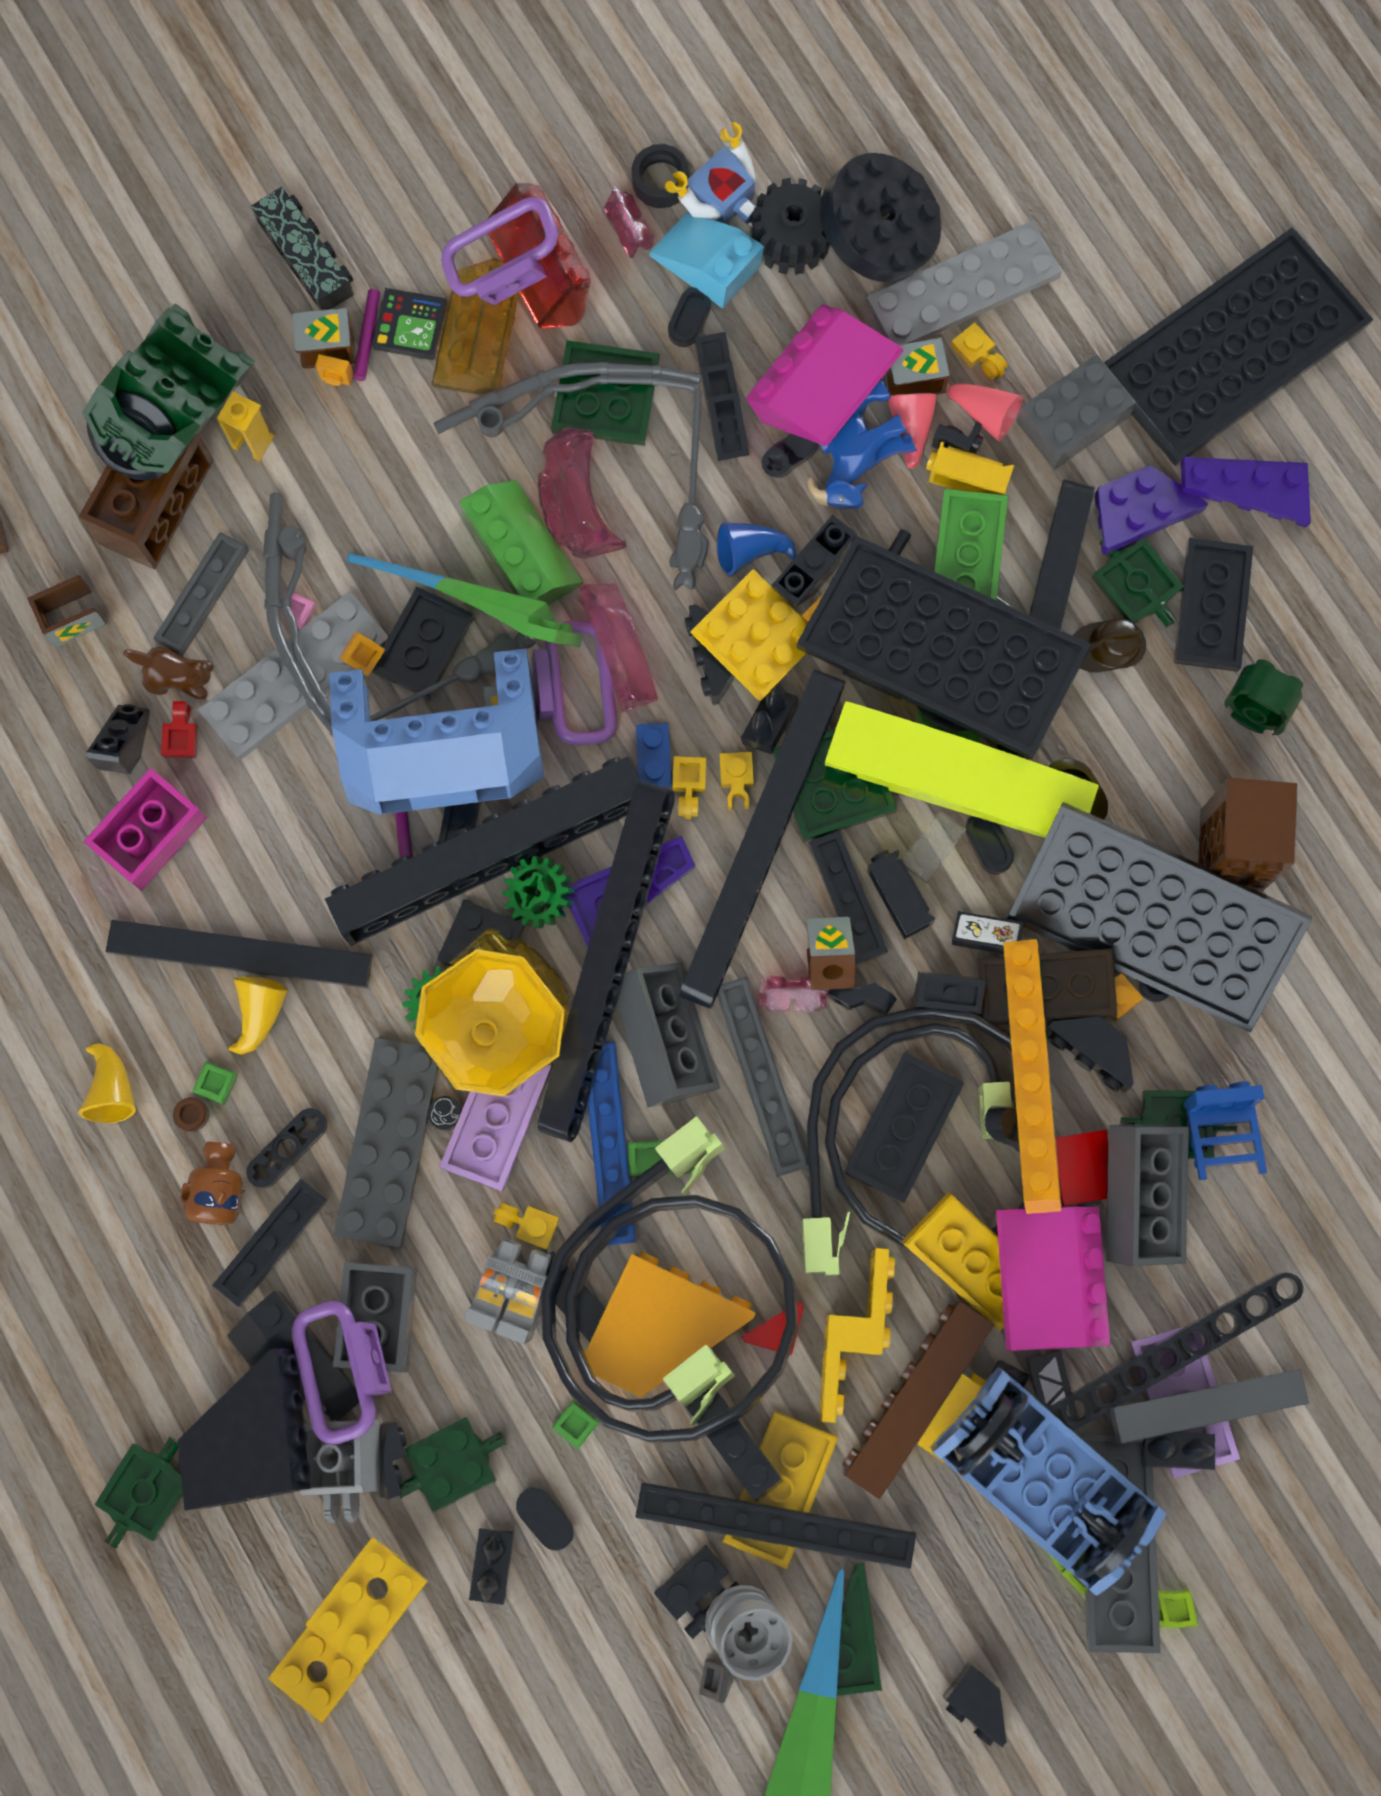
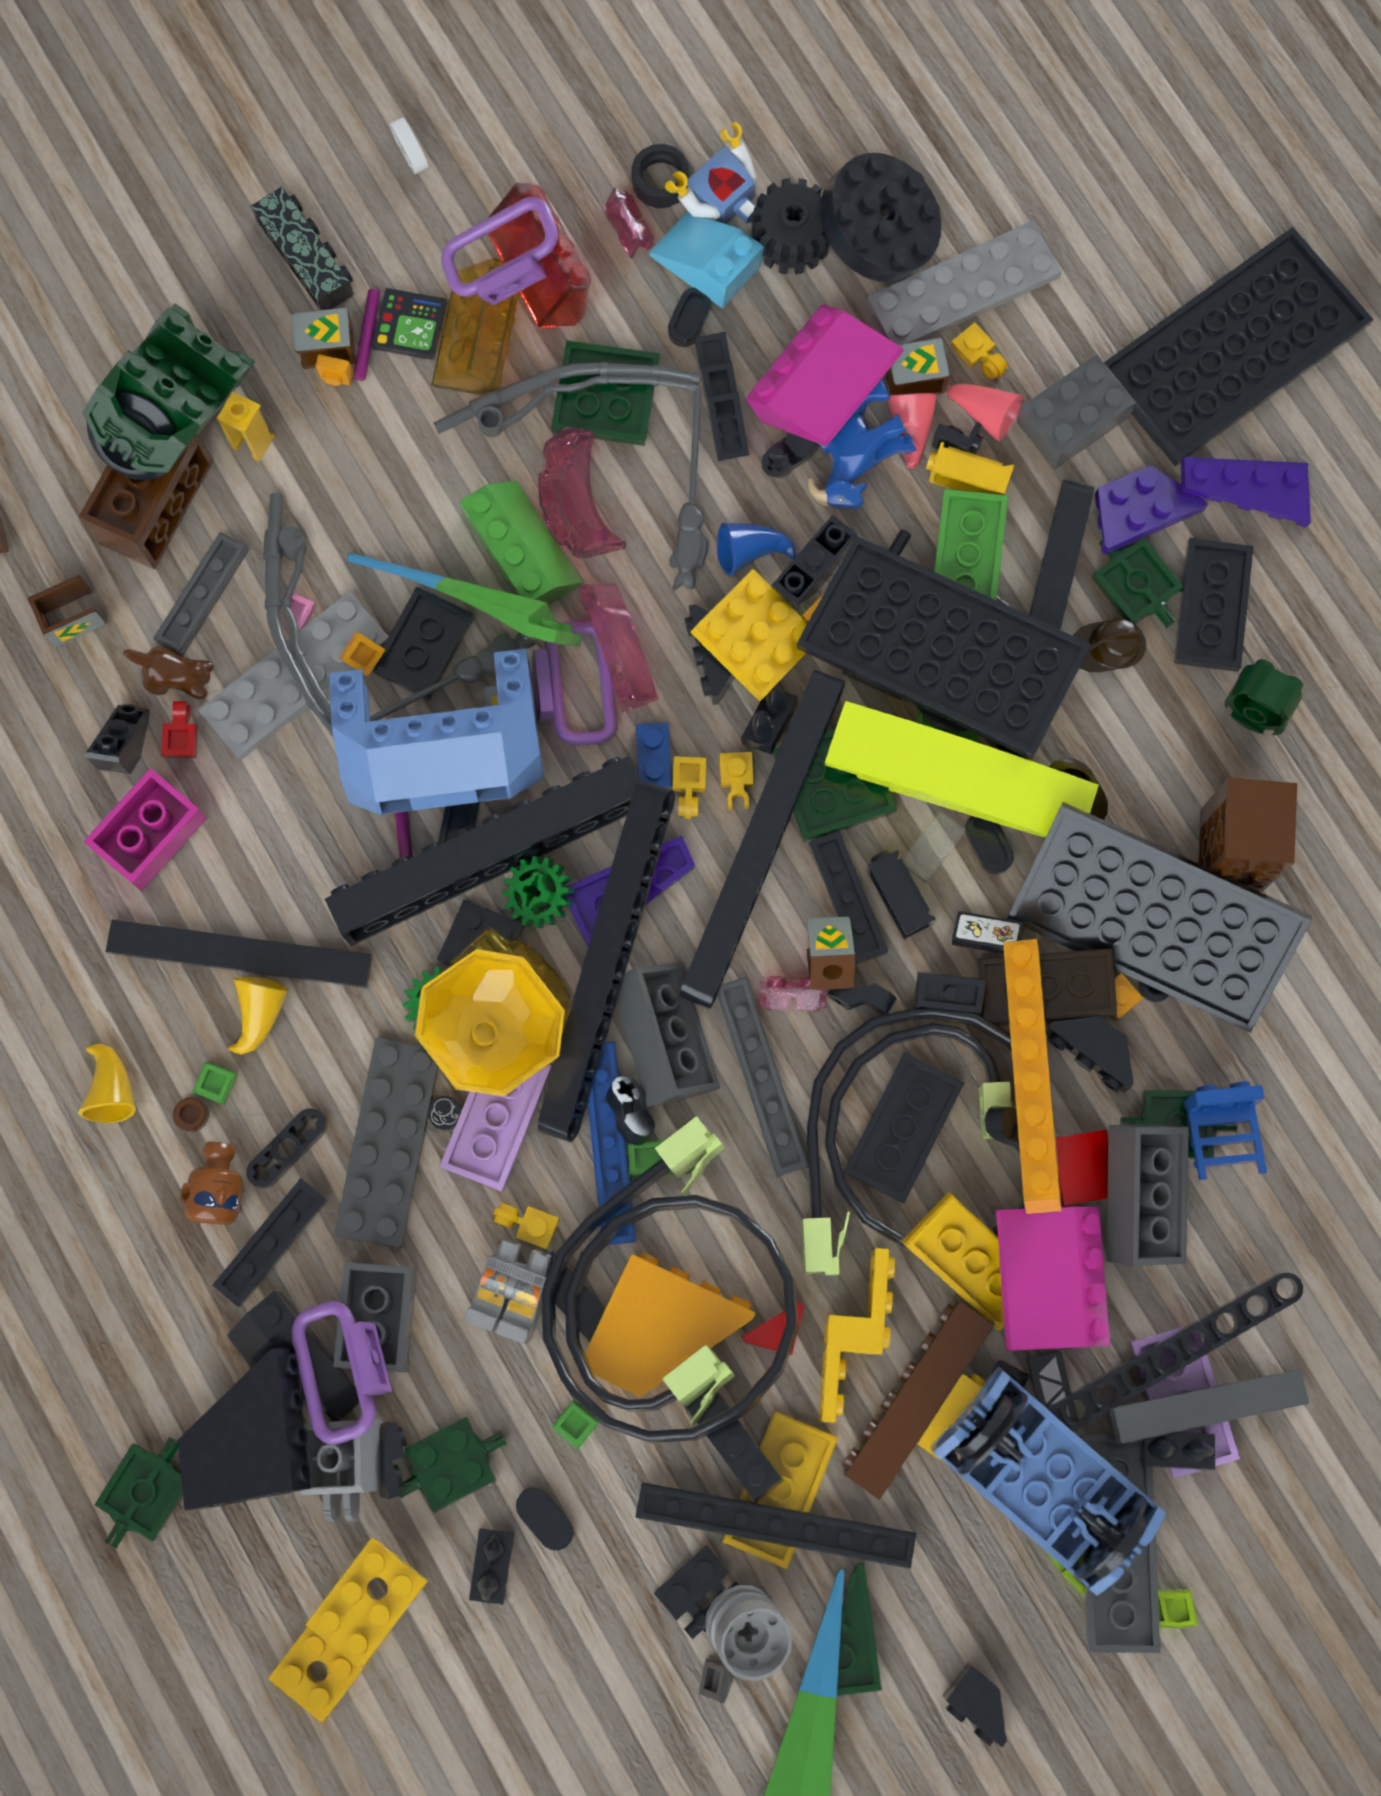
(408, 145): none -> white beam
(630, 1110): none -> black piece

